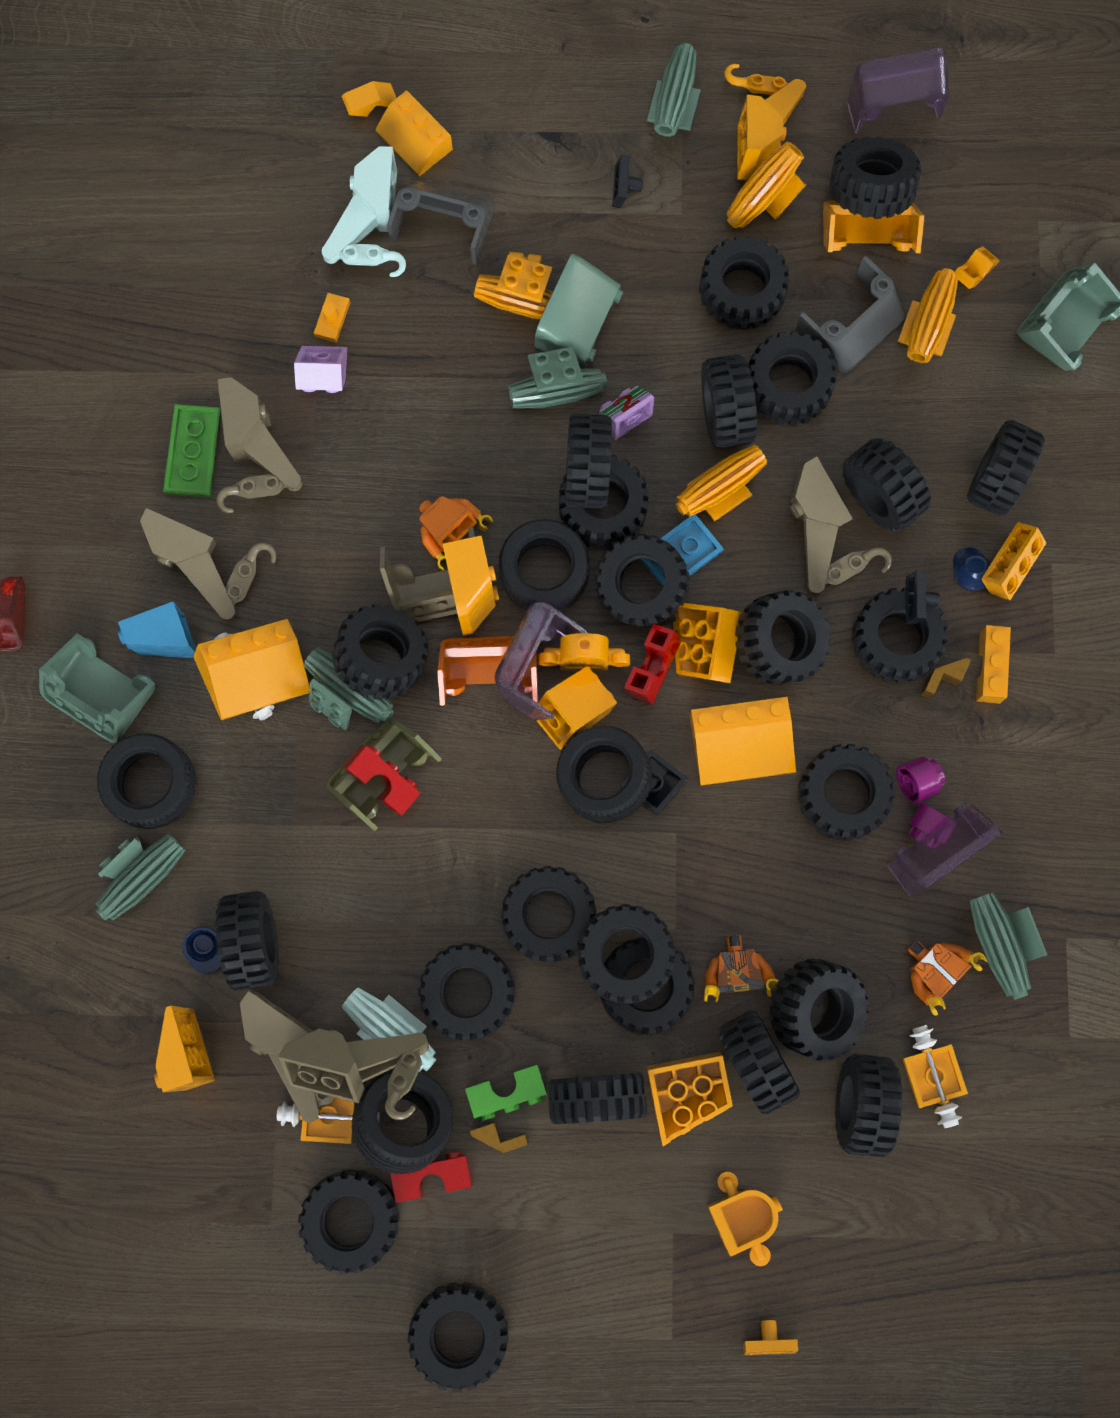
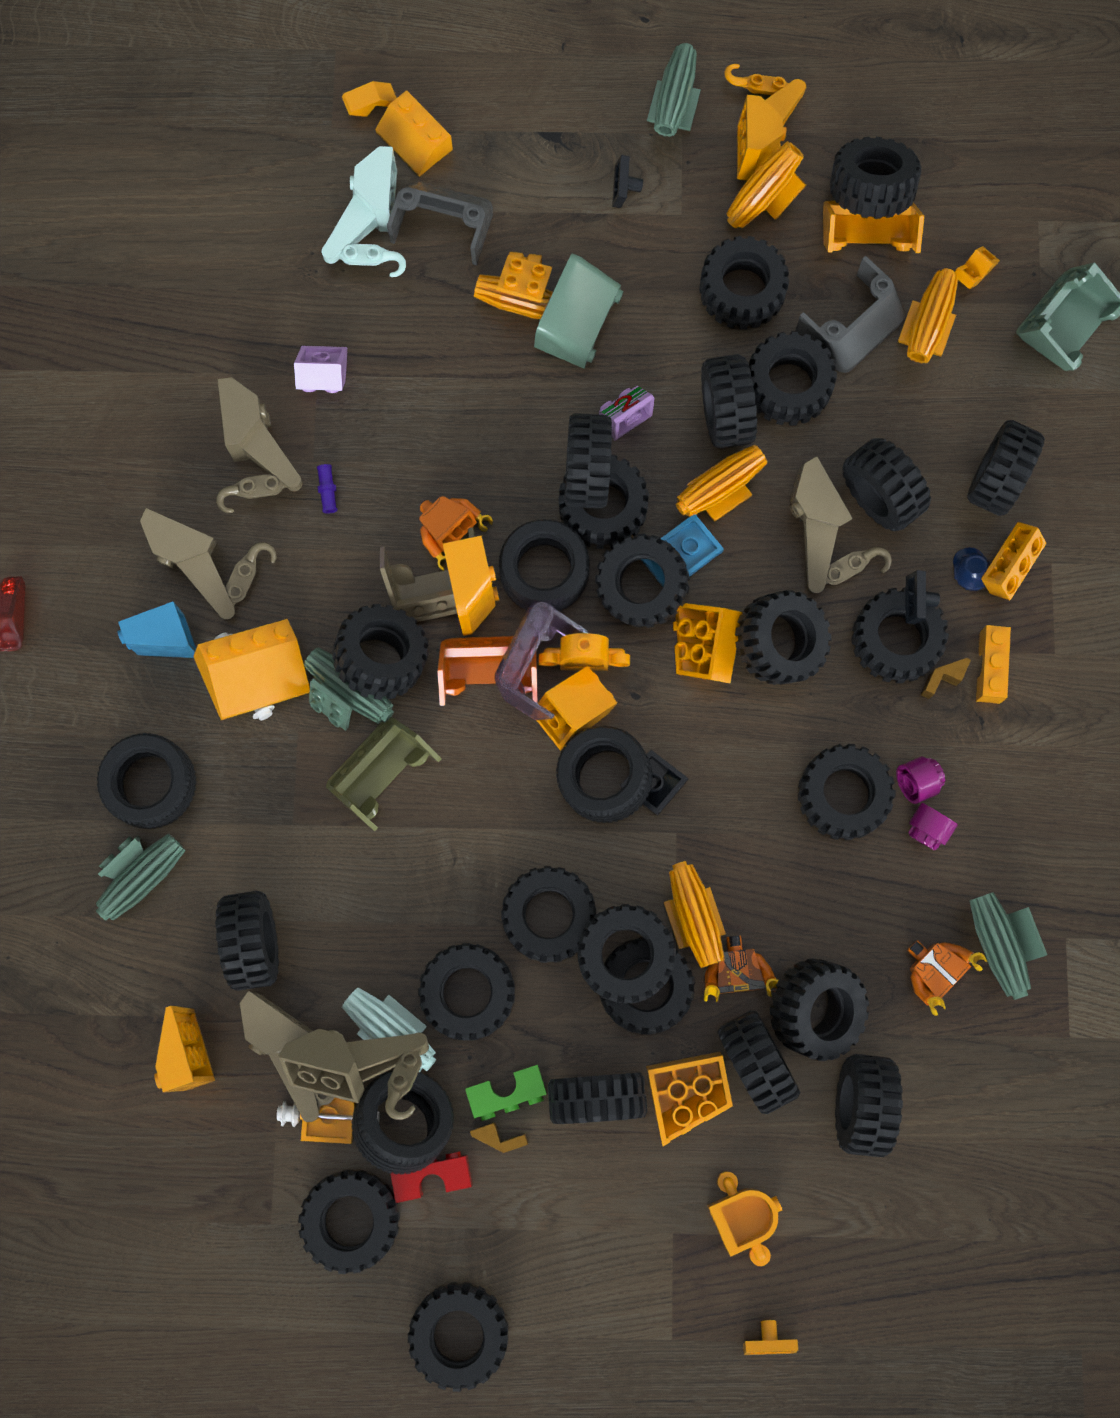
(93, 690): sand green windscreen -> none
(192, 451): bright green tile -> none
(201, 949): dark blue hat -> none
(327, 488): none -> dark purple pin
(332, 317): light orange tile -> none
(398, 792): red arch -> none
(556, 381): sand green plate -> none
(660, 651): red arch -> none
(694, 915): none -> light orange plate
(743, 741): light orange slope -> none
(897, 82): clear purple windscreen -> none
(935, 1076): light orange plate -> none
(943, 849): clear purple windscreen -> none

